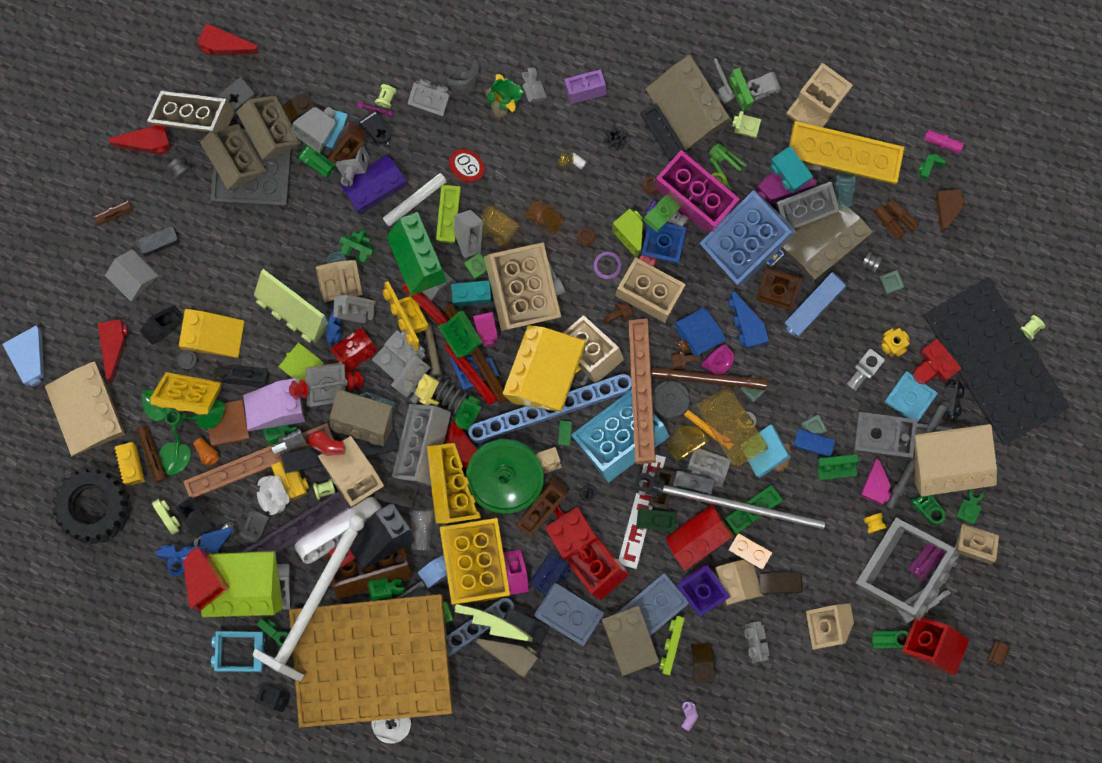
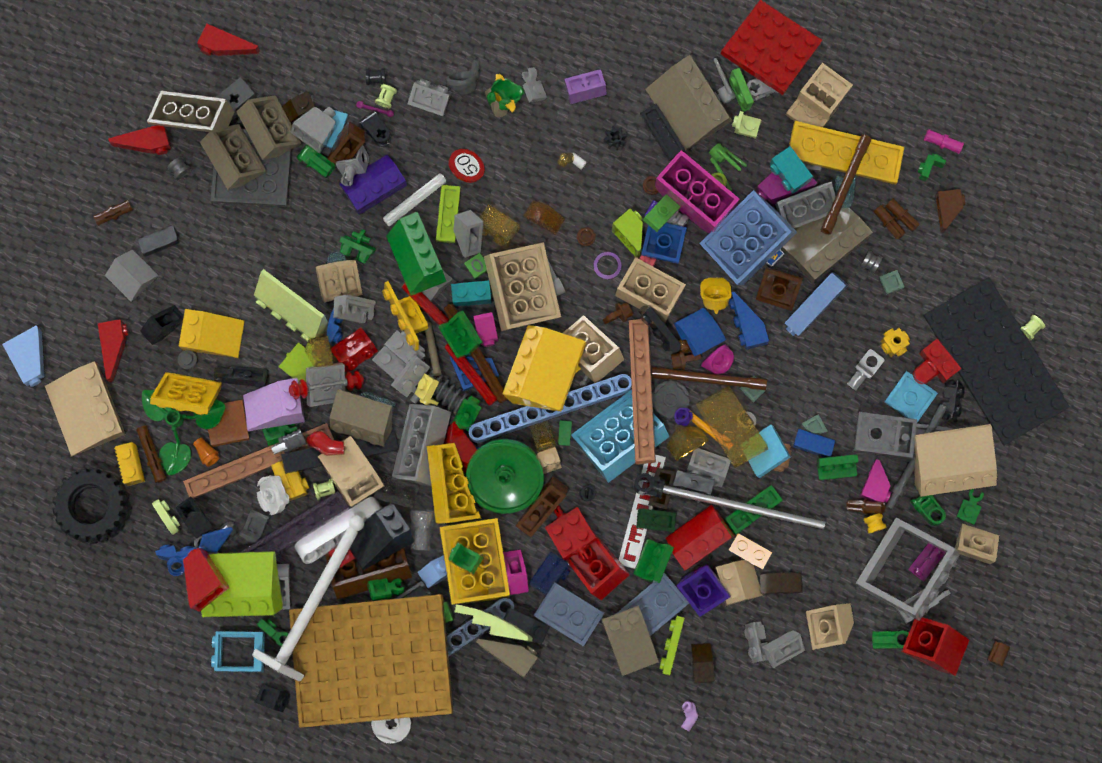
(319, 351): none -> clear yellow slope
(375, 76): none -> black bush
(465, 558): none -> green bracket
(542, 436): none -> clear yellow slope
(653, 561): none -> green bracket
(660, 330): none -> black plate
(683, 412): none -> dark purple plate
(715, 293): none -> yellow piece
(771, 47): none -> red plate
(783, 648): none -> light grey slope
(860, 151): none -> reddish brown piece
(866, 506): none -> reddish brown axle

